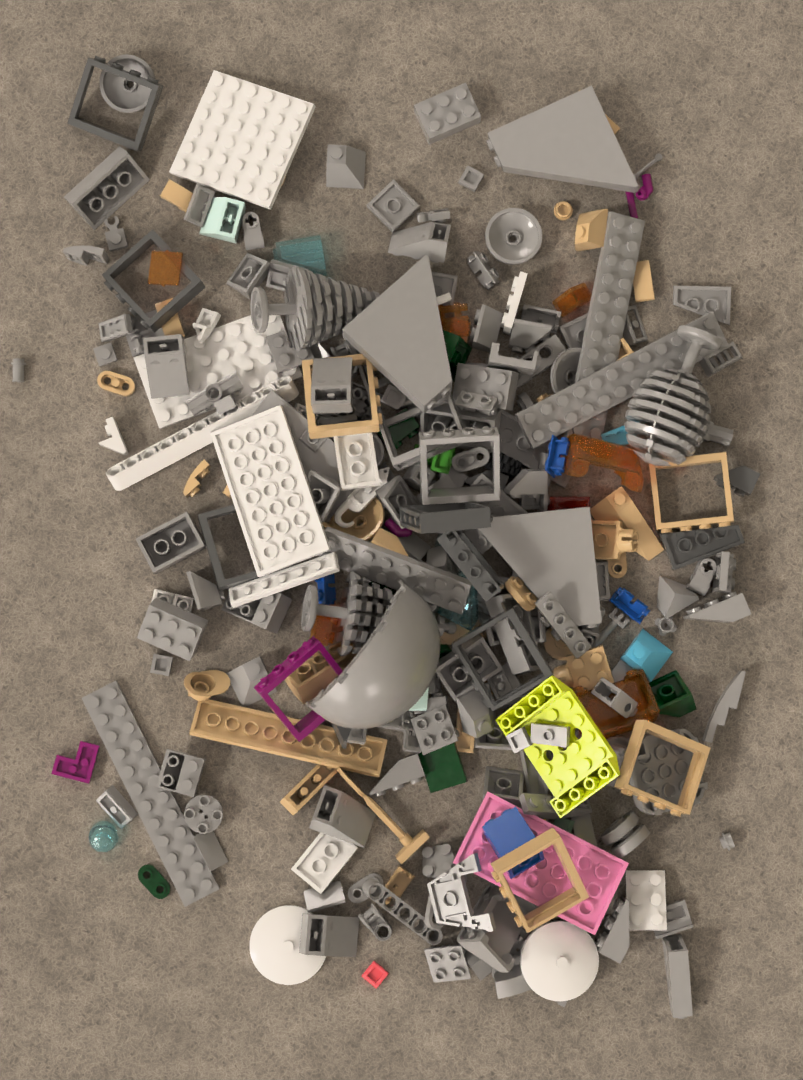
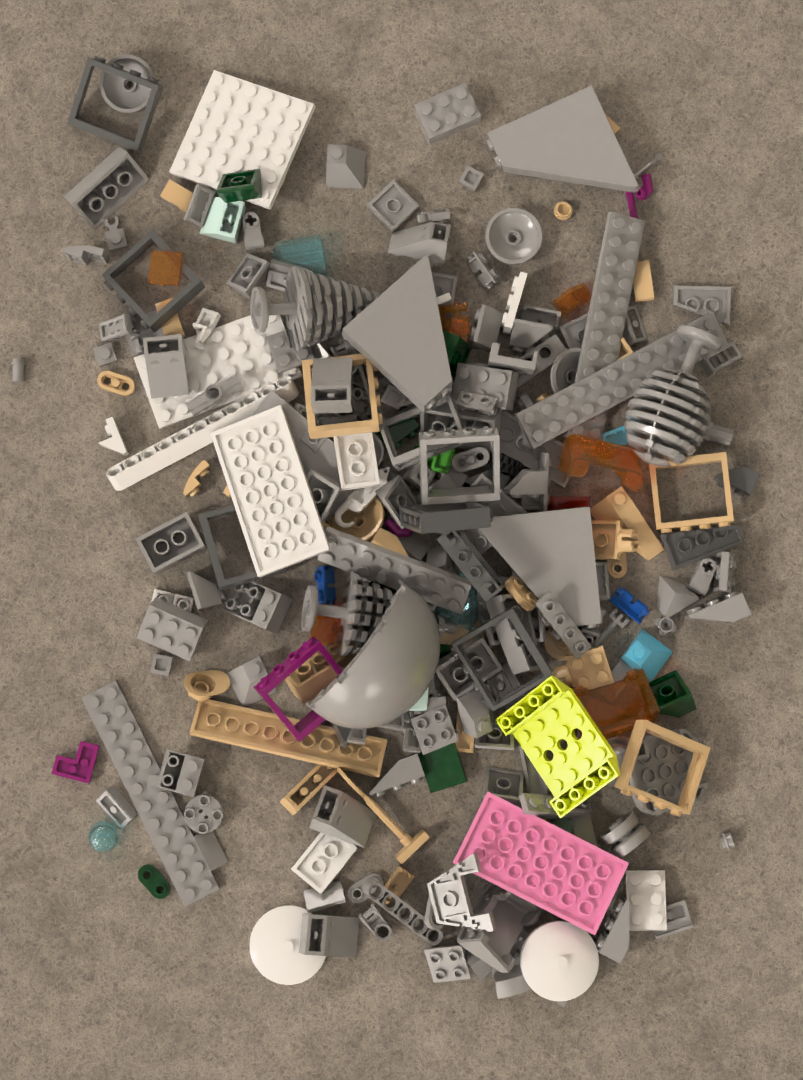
(225, 404): light grey slope -> none
(240, 186): none -> dark green slope
(284, 579): white tile -> none
(375, 974): coral tile -> none
(437, 860): light grey piece -> none
(509, 833): blue slope -> none
(519, 740): plate -> none
(550, 734): plate -> none
(555, 463): blue hinge -> none
(556, 905): tan window -> none
(591, 230): tan slope -> none
(621, 702): light grey torso -> none
(677, 976): light grey slope -> none
(727, 700): light grey slope -> none

